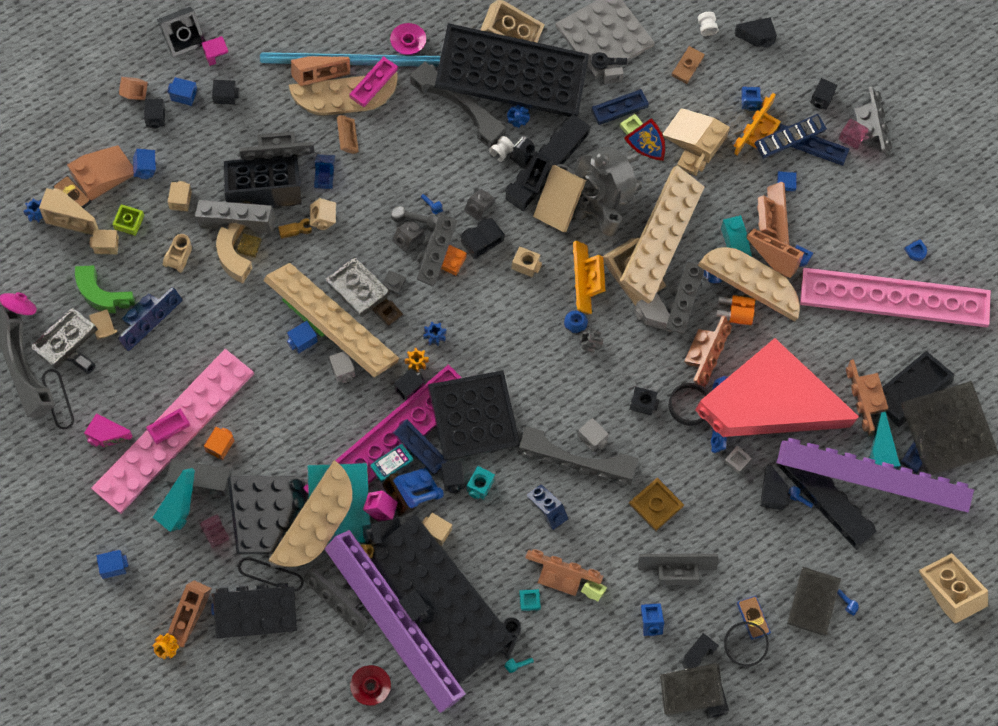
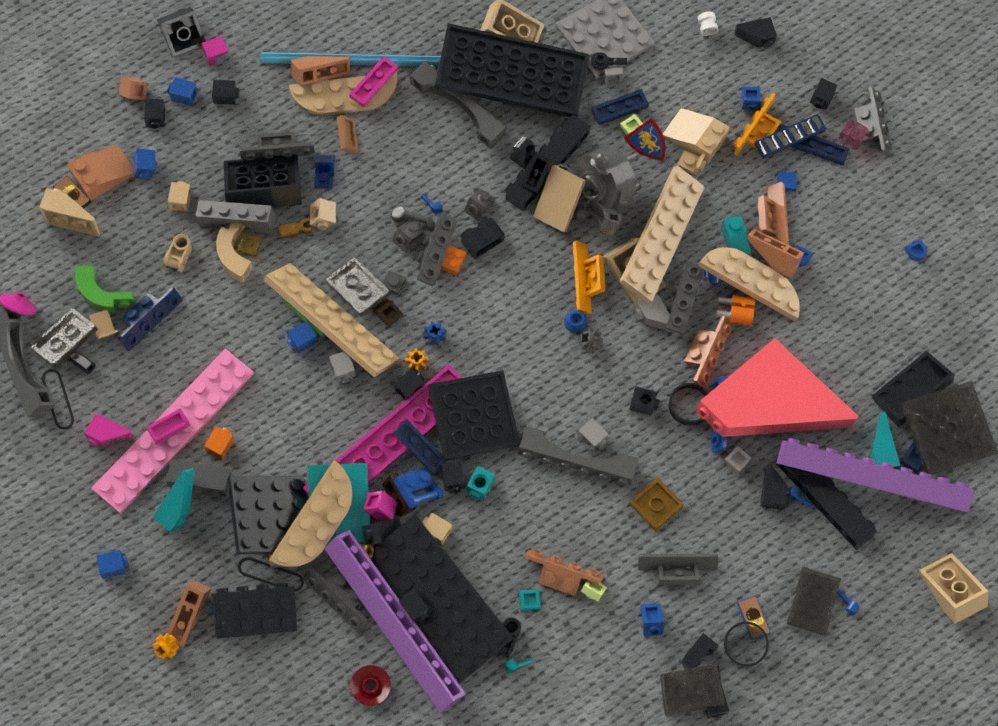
(30, 211): blue gear -> none
(104, 241): tan brick -> none
(128, 220): lime piece -> none
(214, 531): clear pink panel -> none
(391, 462): tile -> none
(406, 32): dark pink dish -> none
(502, 148): white wheel -> none
(518, 116): blue gear -> none
(526, 255): tan brick -> none
(549, 505): dark blue bracket -> none
(688, 65): medium nougat plate -> none
(869, 395): nougat bracket -> none
(895, 297): bright pink plate -> none

